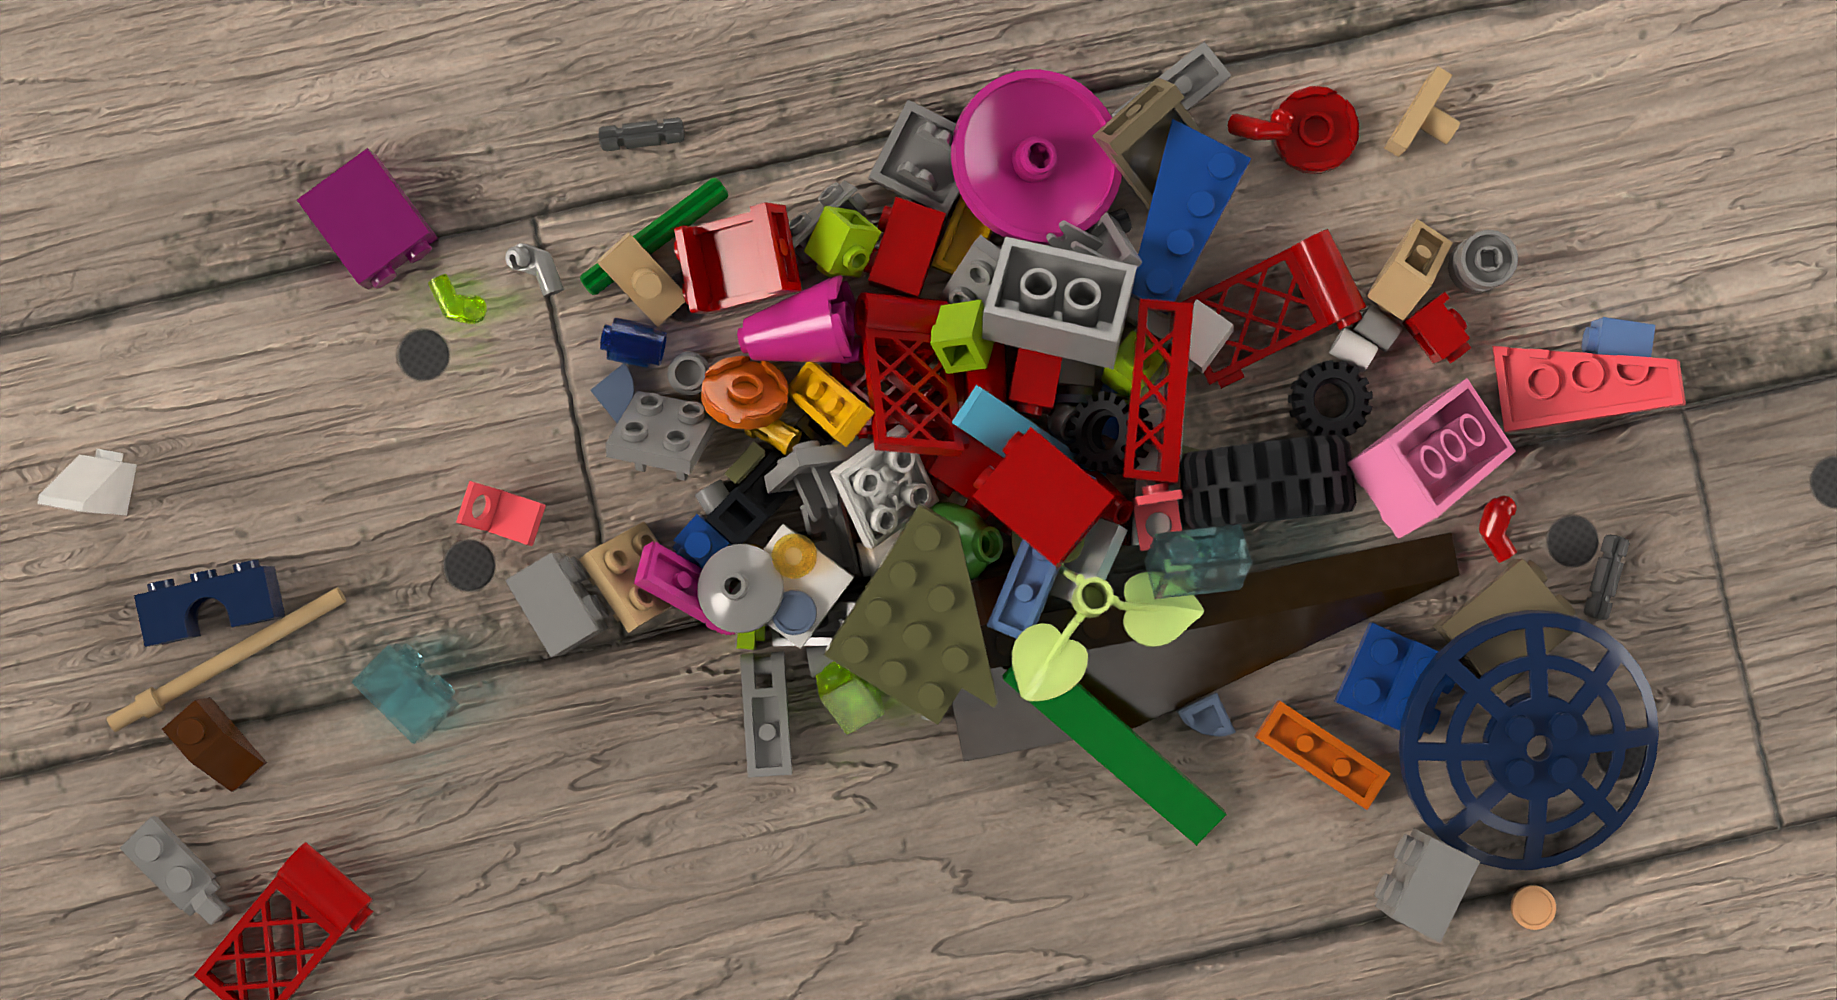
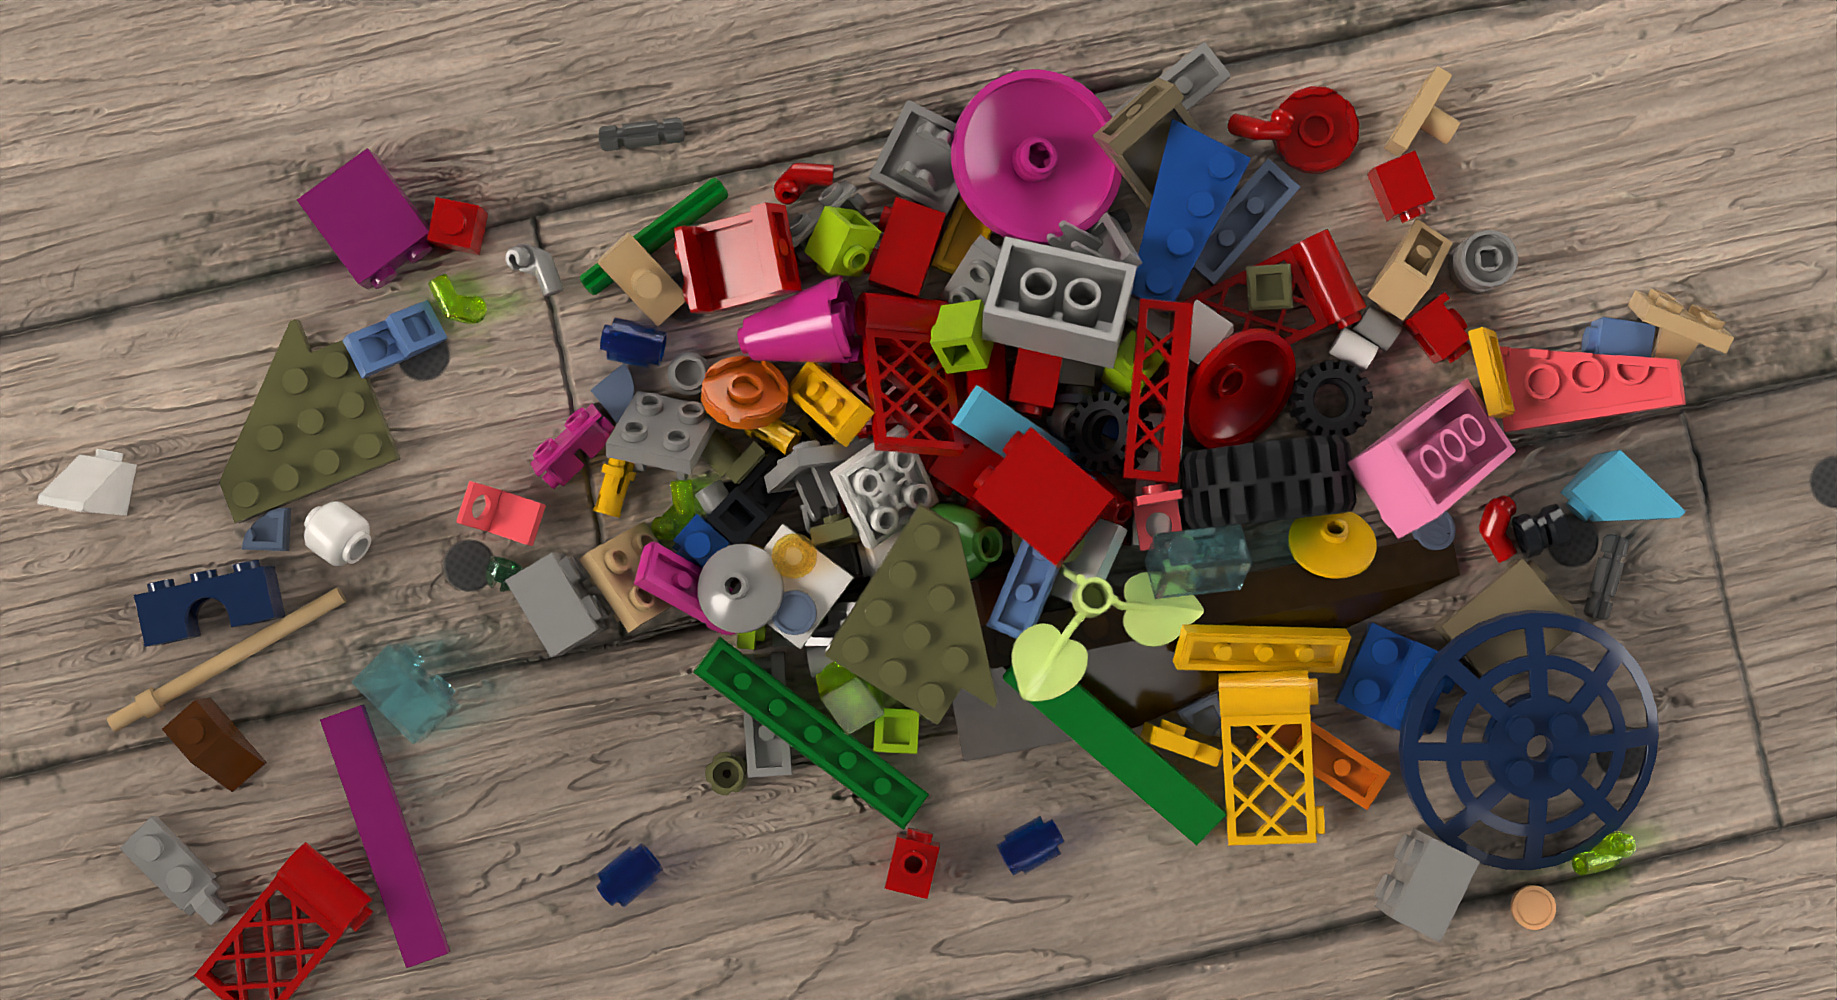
(270, 532): none -> sand blue tile
(305, 430): none -> olive wing
(337, 533): none -> white head
(385, 836): none -> magenta tile
(394, 339): none -> medium blue slope
(457, 226): none -> red brick
(499, 570): none -> clear green hinge
(558, 455): none -> dark pink hinge
(614, 486): none -> yellow pin
(628, 875): none -> clear blue brick
(679, 514): none -> clear neon green arm
(720, 453): none -> olive hinge
(724, 785): none -> olive plate
(799, 178): none -> red arm
(810, 733): none -> green tile
(835, 532): none -> olive plate
(897, 731): none -> lime plate
(913, 863): none -> red brick
(1031, 845): none -> clear blue brick
(1171, 737): none -> yellow plate
(1239, 388): none -> red dish
(1245, 219): none -> sand blue plate
(1261, 648): none -> yellow tile
(1269, 287): none -> olive tile
(1272, 700): none -> yellow piece
(1332, 544): none -> yellow dish
(1401, 187): none -> red brick
(1434, 533): none -> sand blue piece
(1491, 372): none -> yellow tile
(1541, 531): none -> black wheel
(1605, 854): none -> clear neon green arm
(1617, 490): none -> medium azure slope
(1678, 329): none -> tan plate

